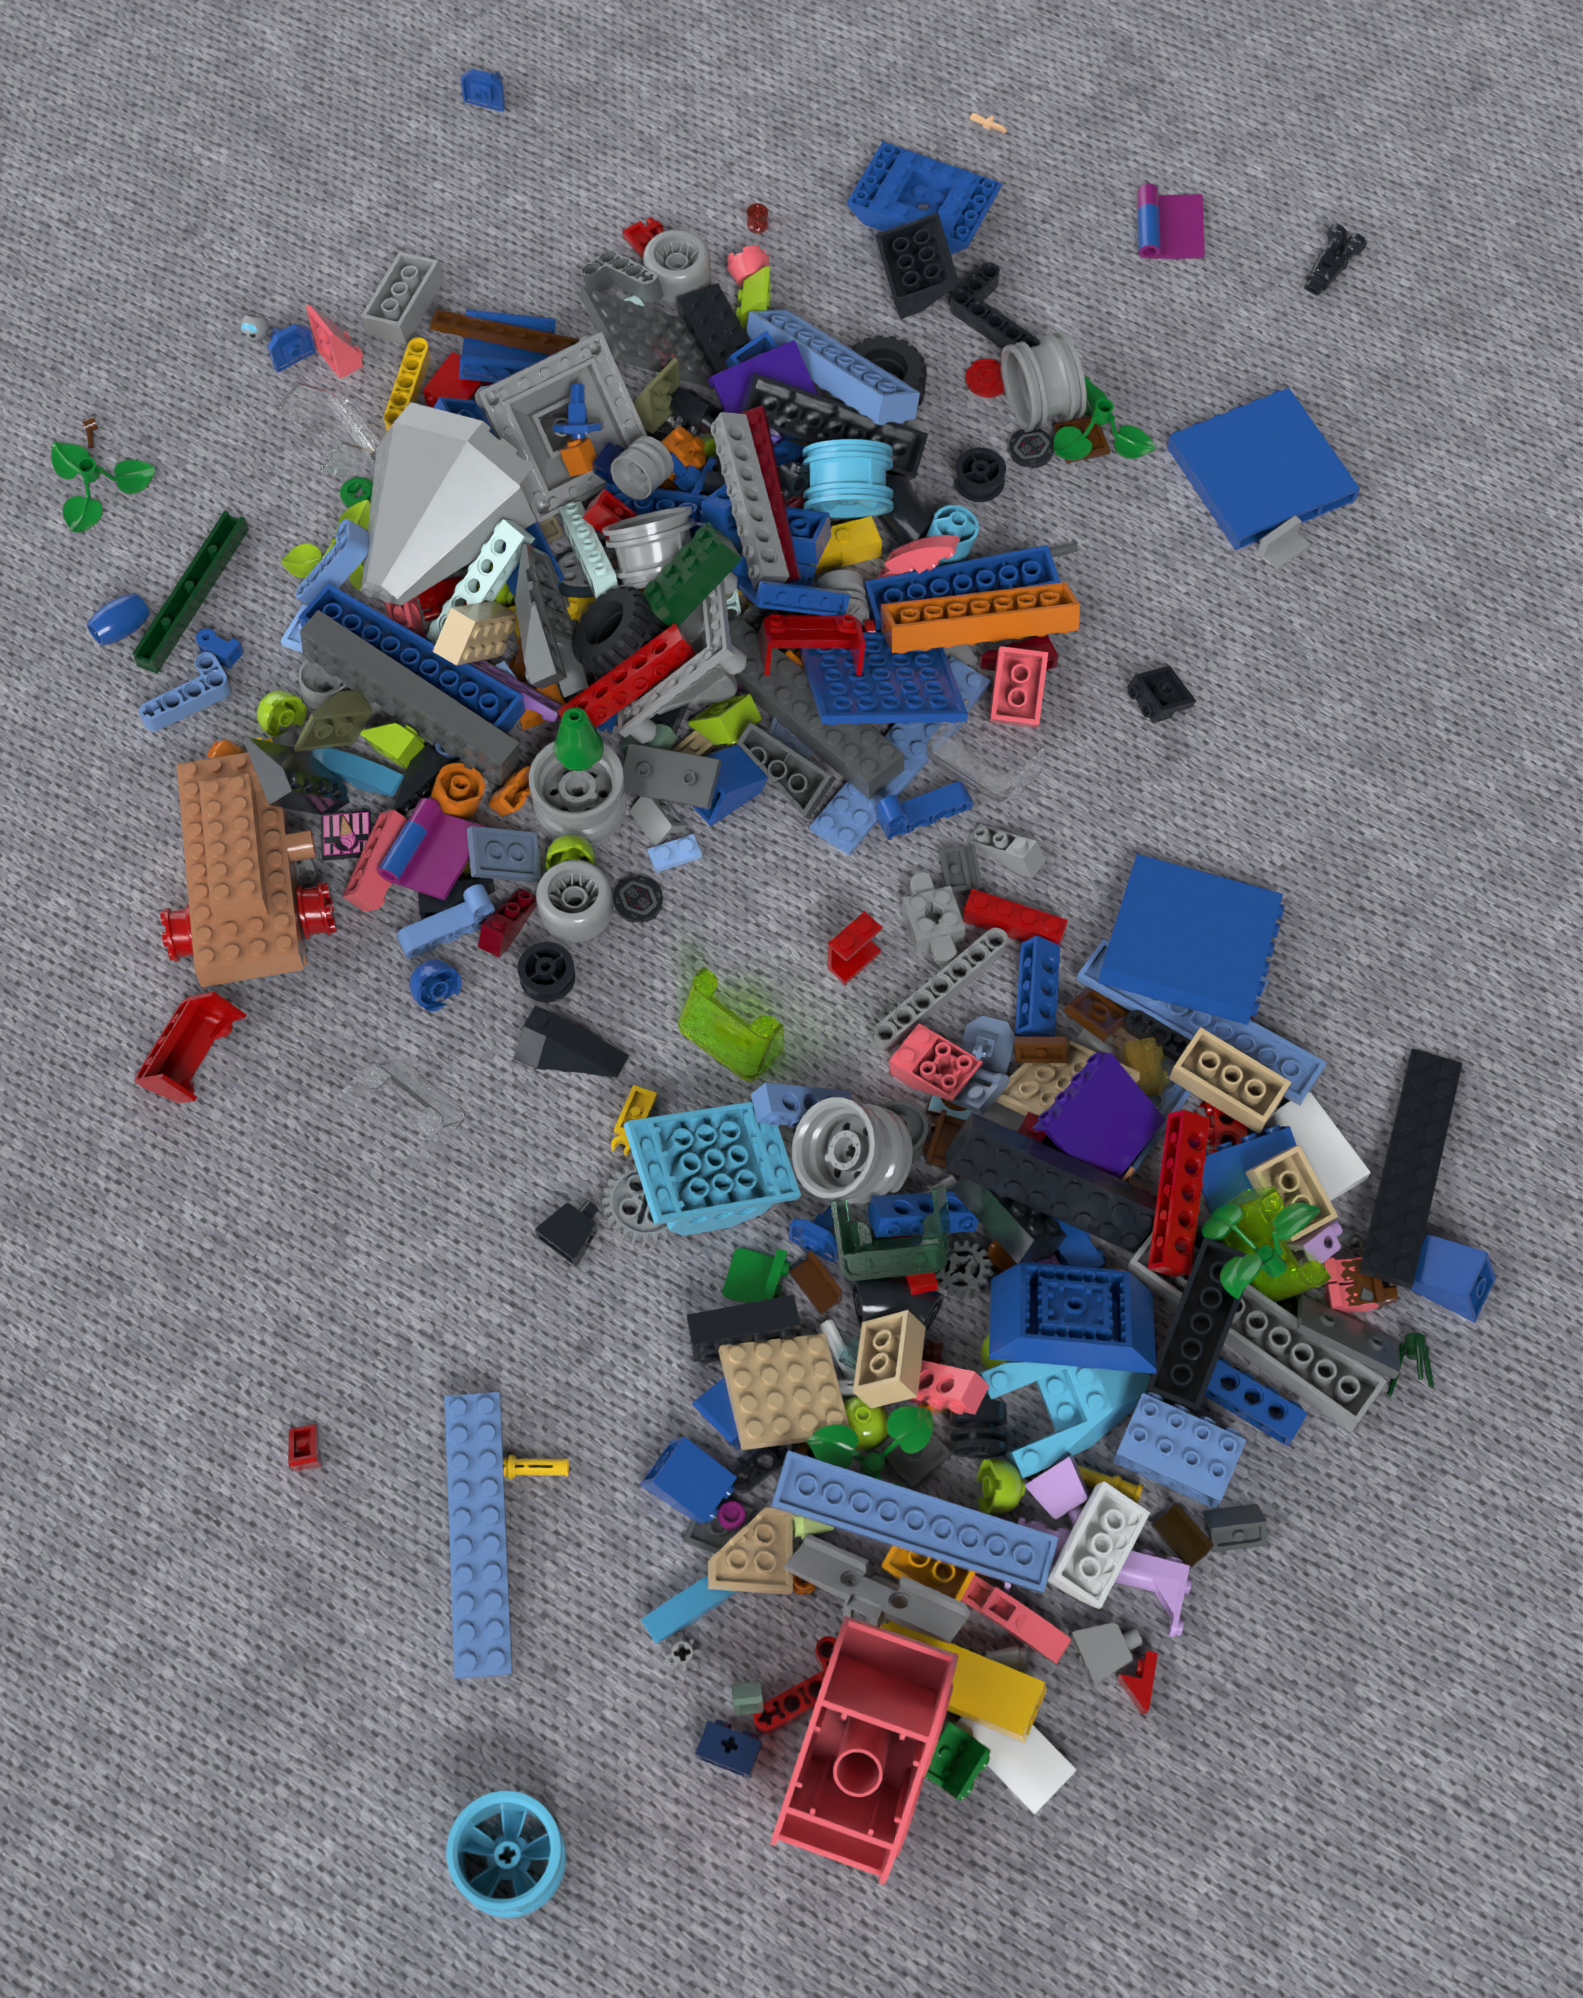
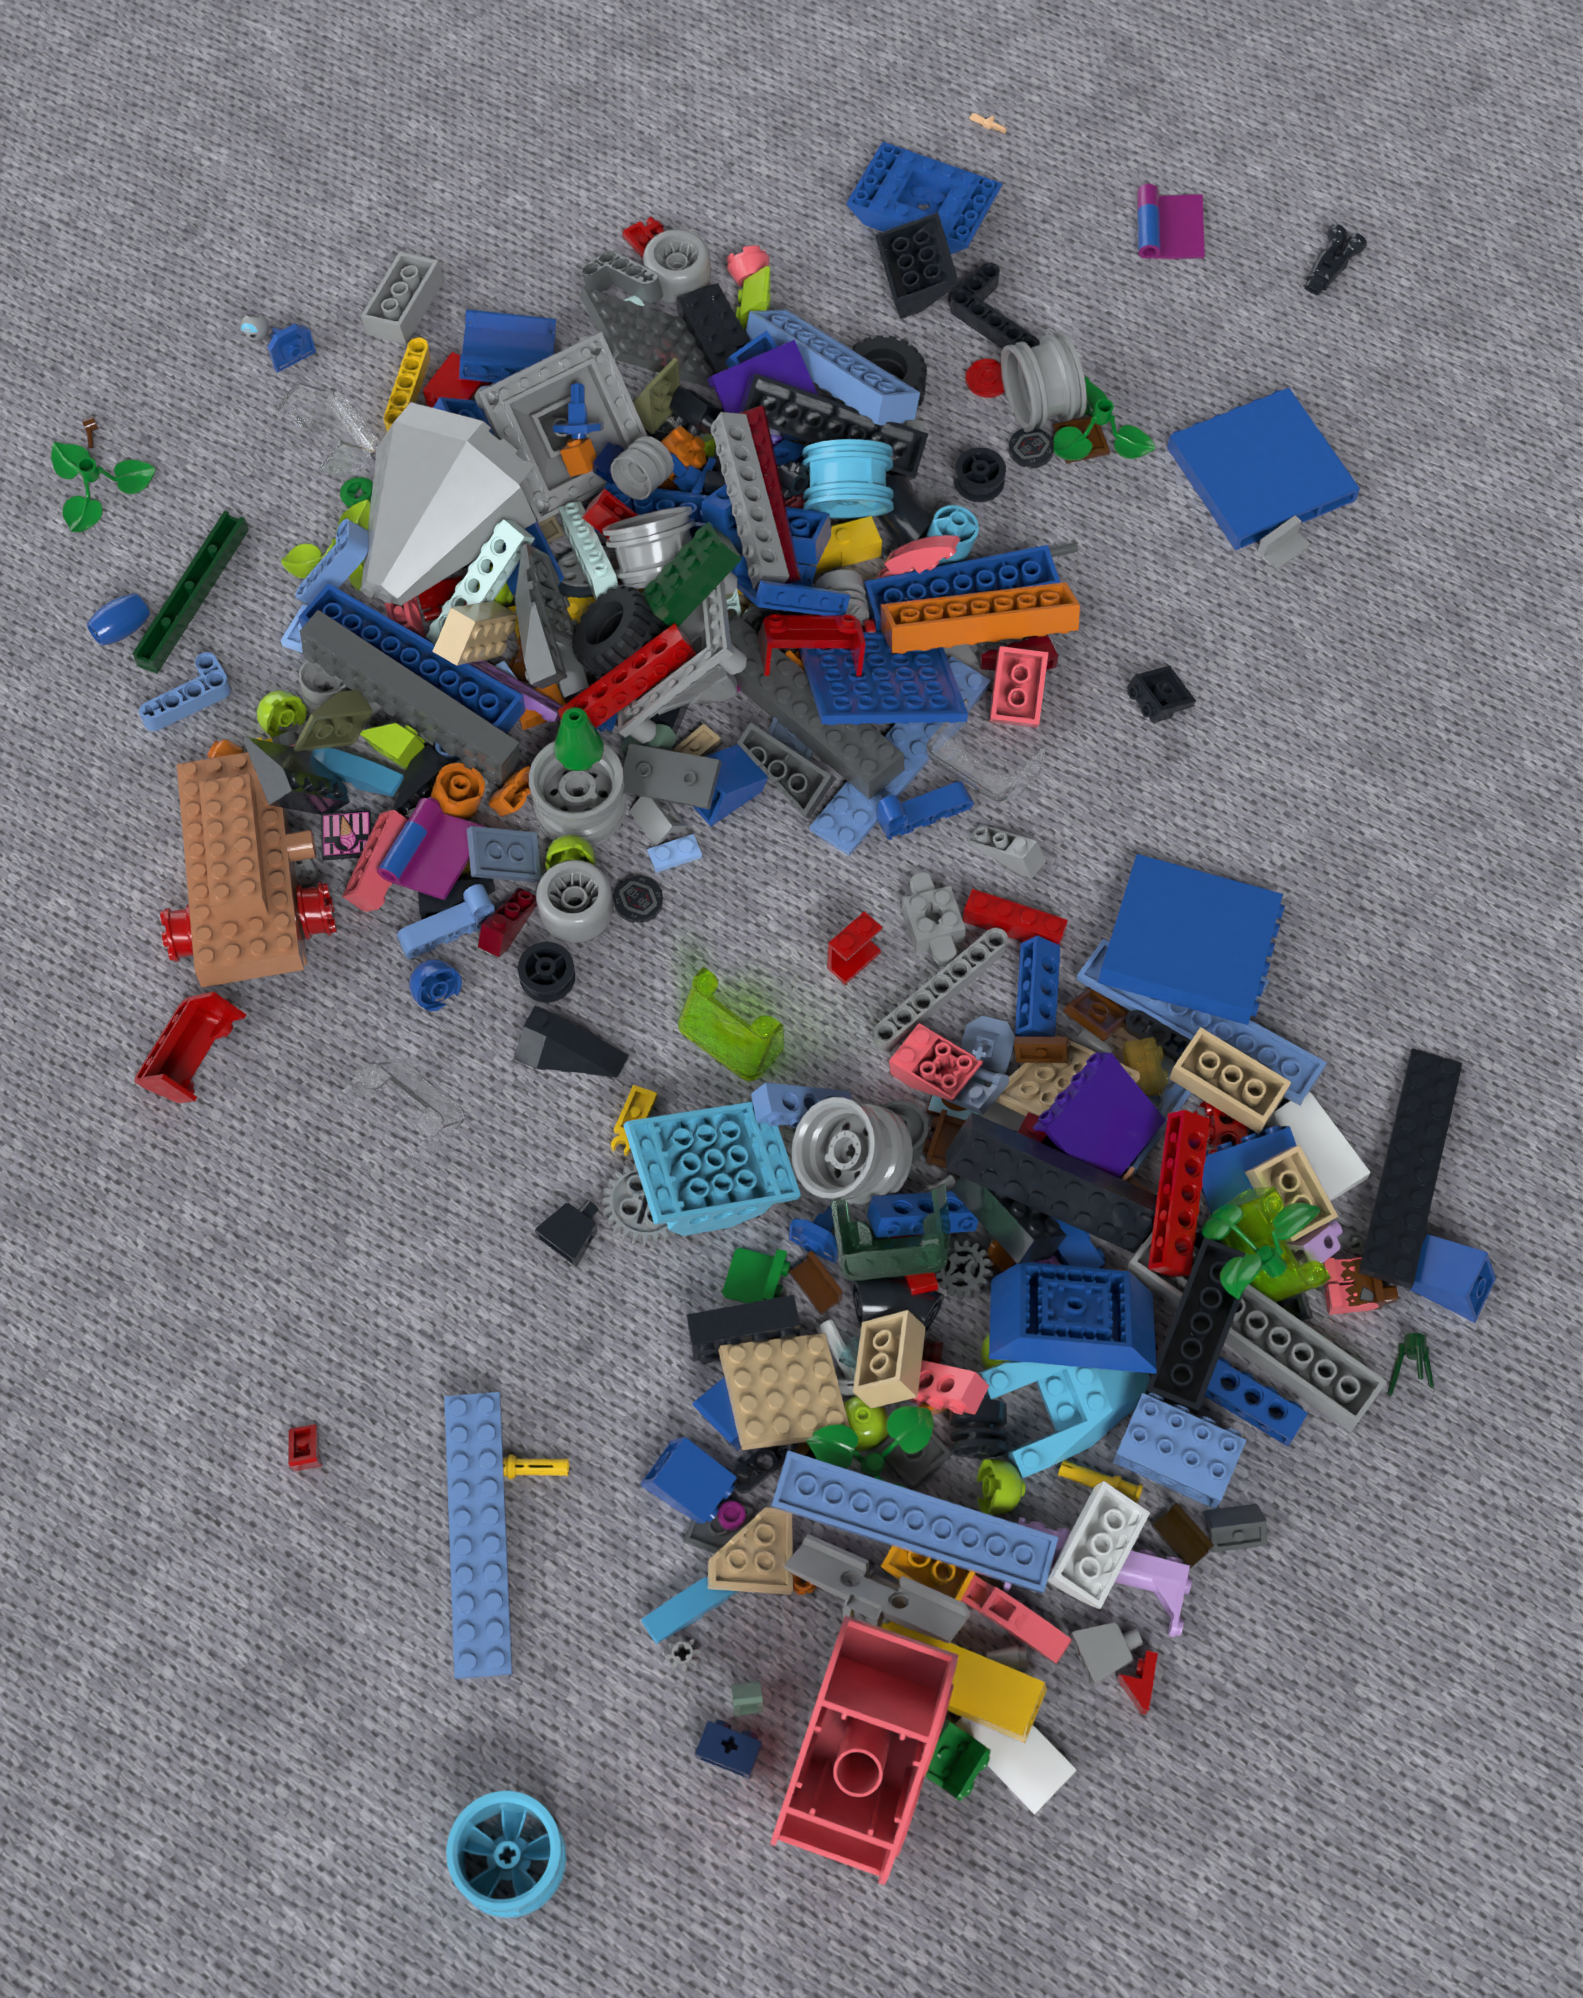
(225, 652): blue leg -> none
(334, 344): coral slope -> none
(483, 88): blue piece -> none
(499, 333): reddish brown plate -> none
(726, 720): lime slope -> none
(757, 218): clear red wheel -> none
(798, 1692): red beam -> none
(802, 1527): yellowish green cone -> none
(960, 869): dark grey plate -> none
(1061, 1490): lavender torso -> none
(1348, 1337): dark grey plate -> none

